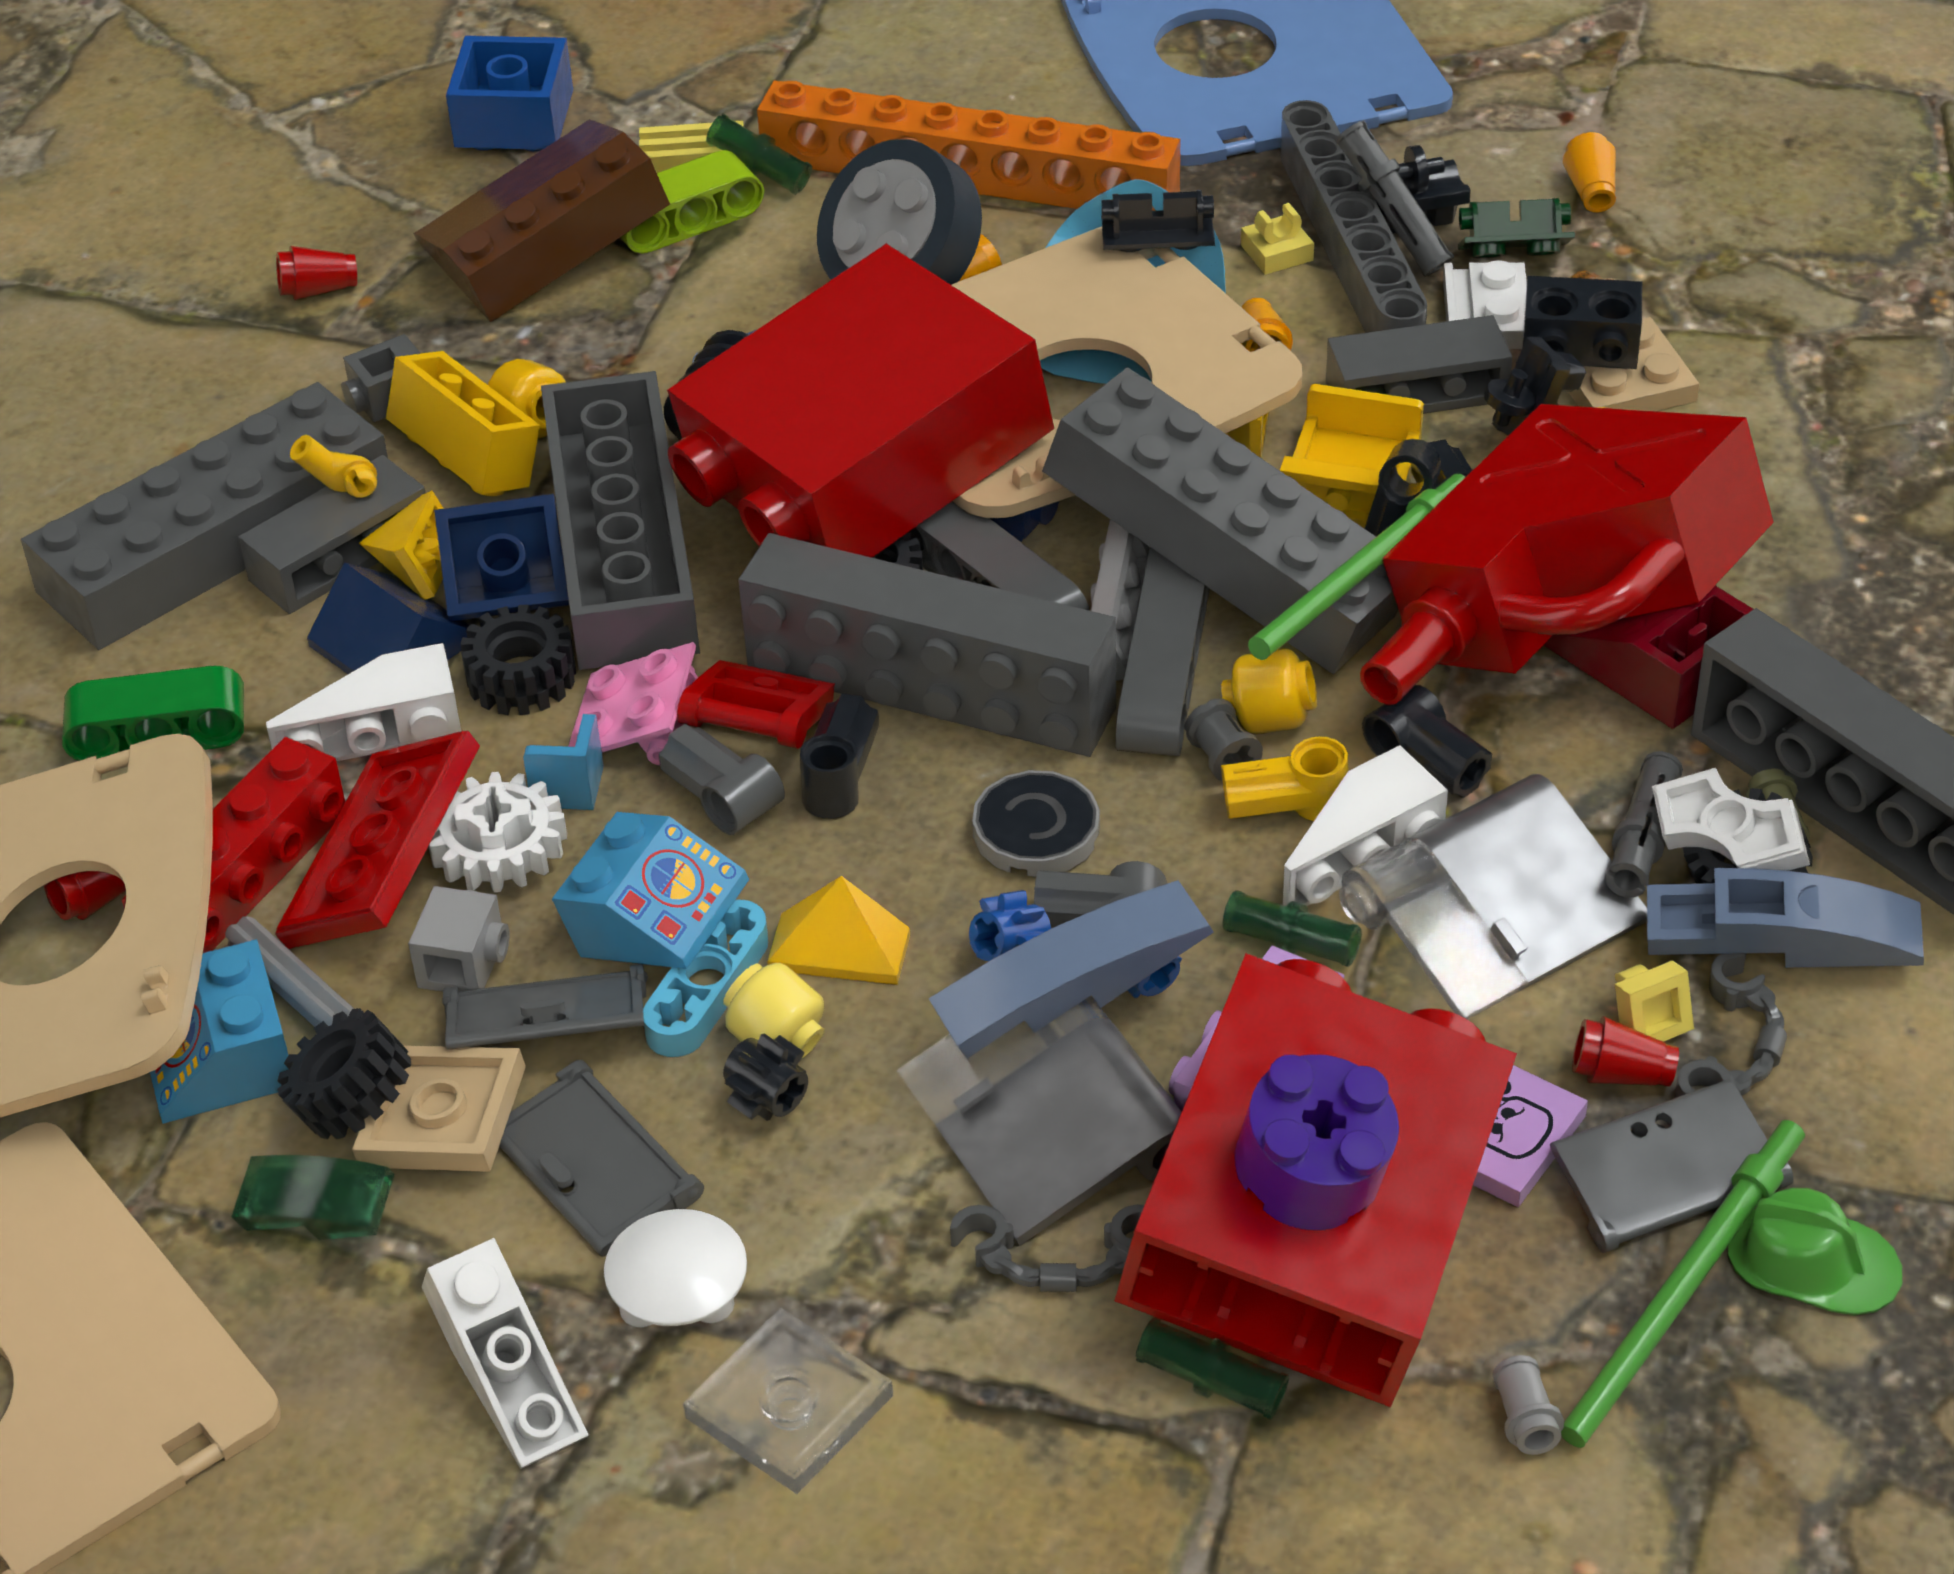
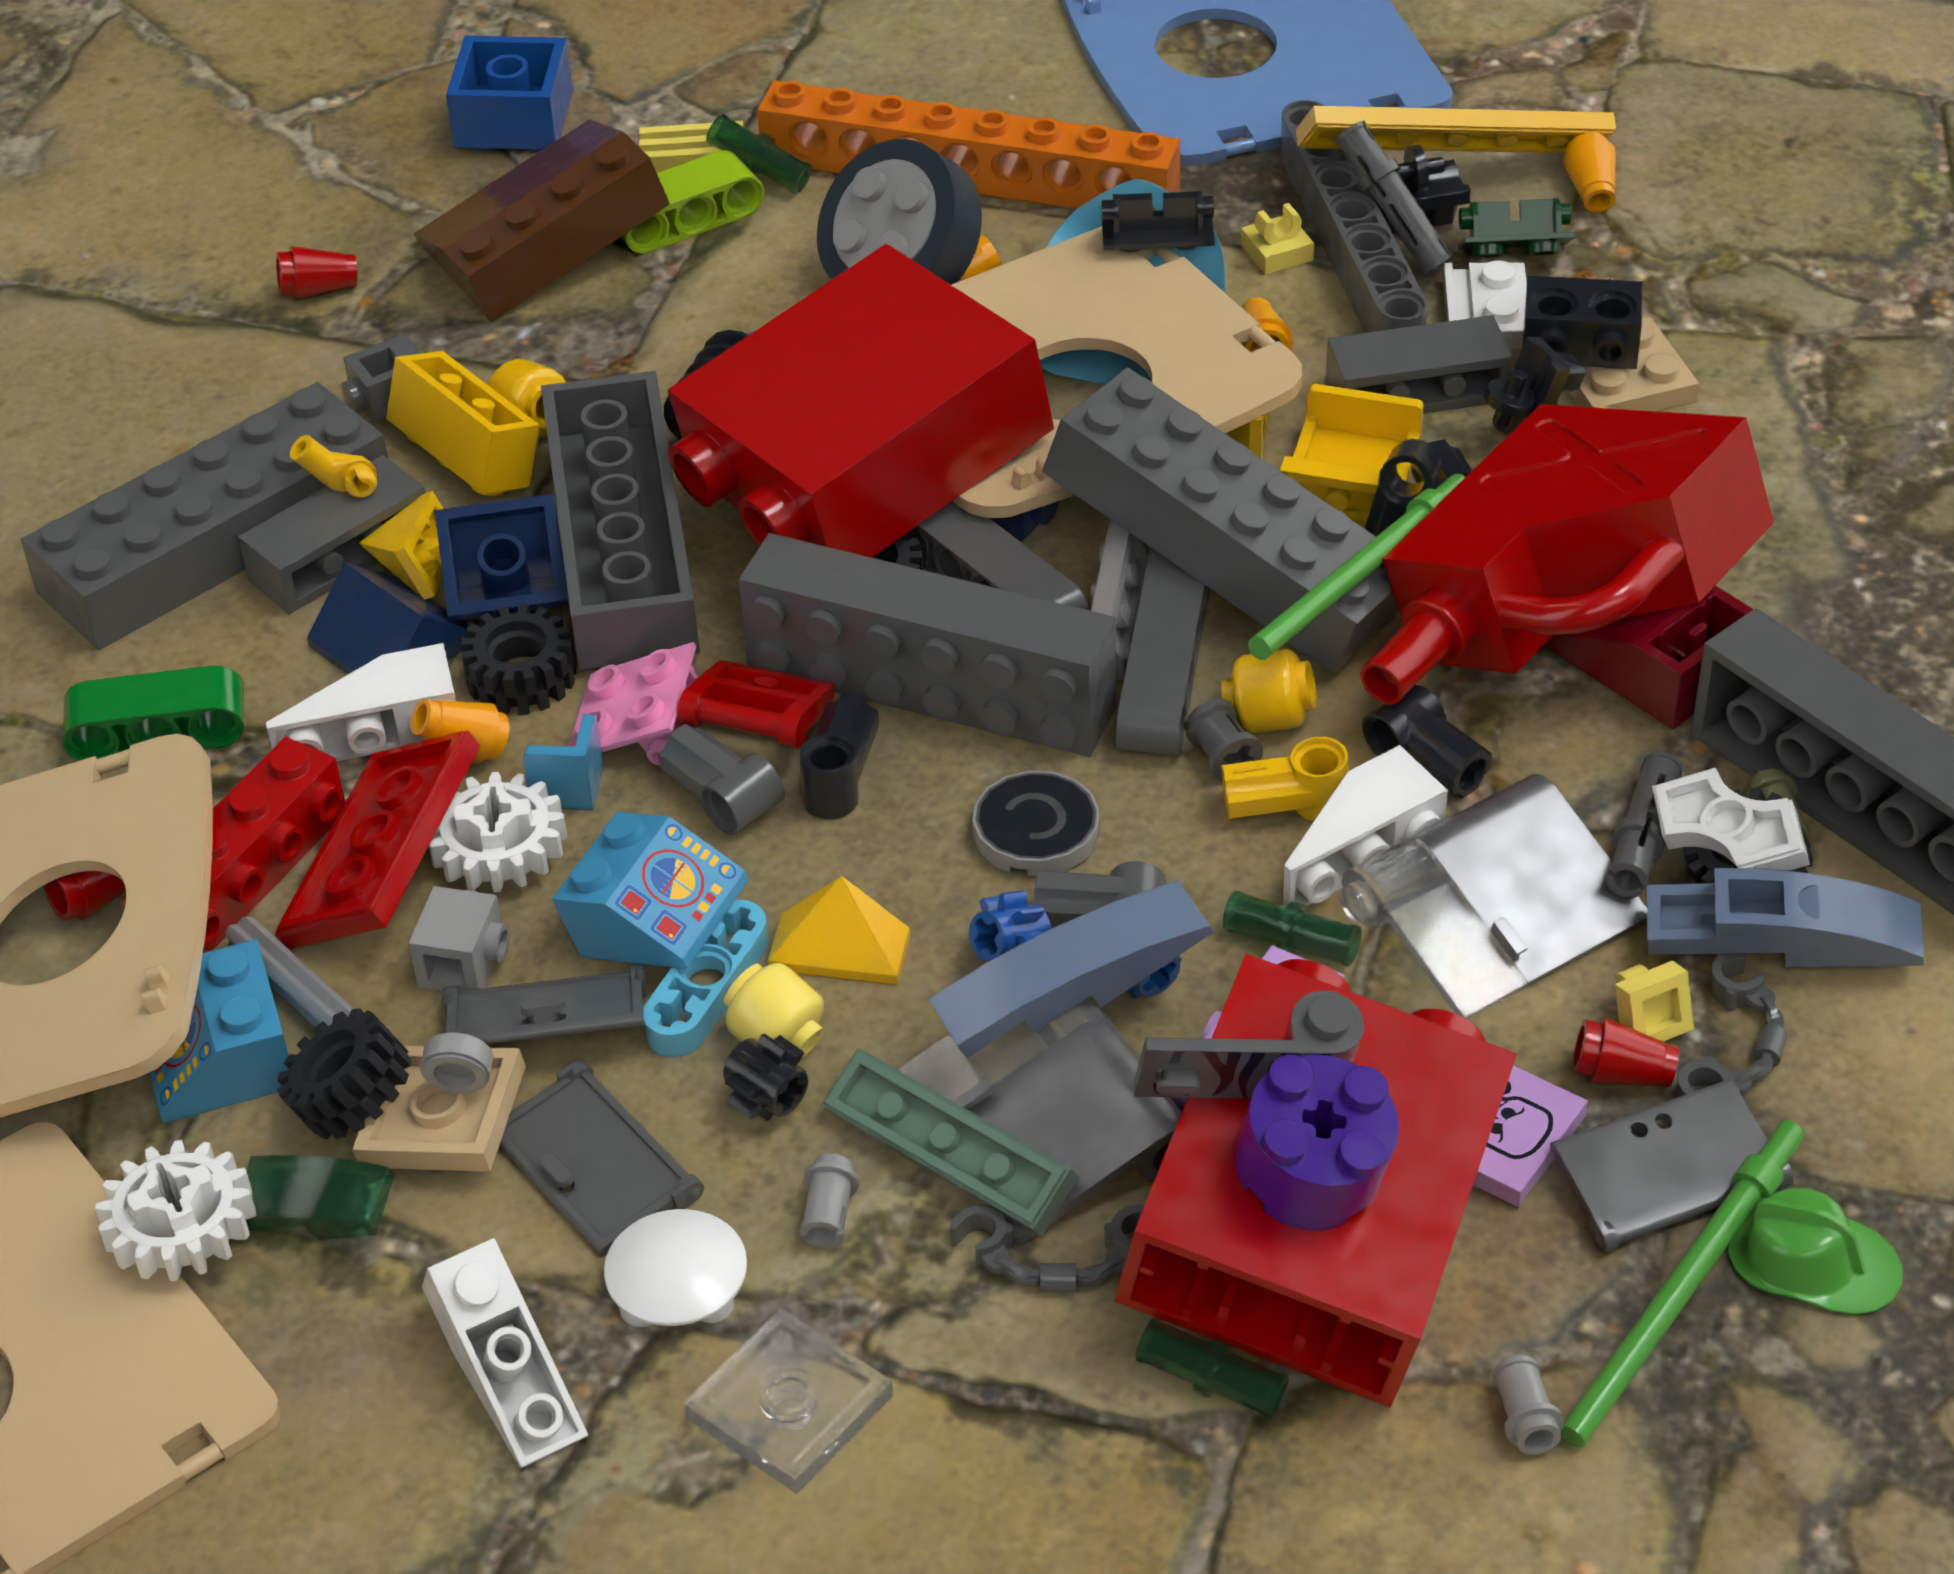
(141, 1215): none -> white gear
(456, 1062): none -> light grey tile
(482, 720): none -> light orange cone
(830, 1186): none -> light grey pin
(950, 1141): none -> sand green tile
(1233, 1067): none -> dark grey door
(1454, 128): none -> yellow tile

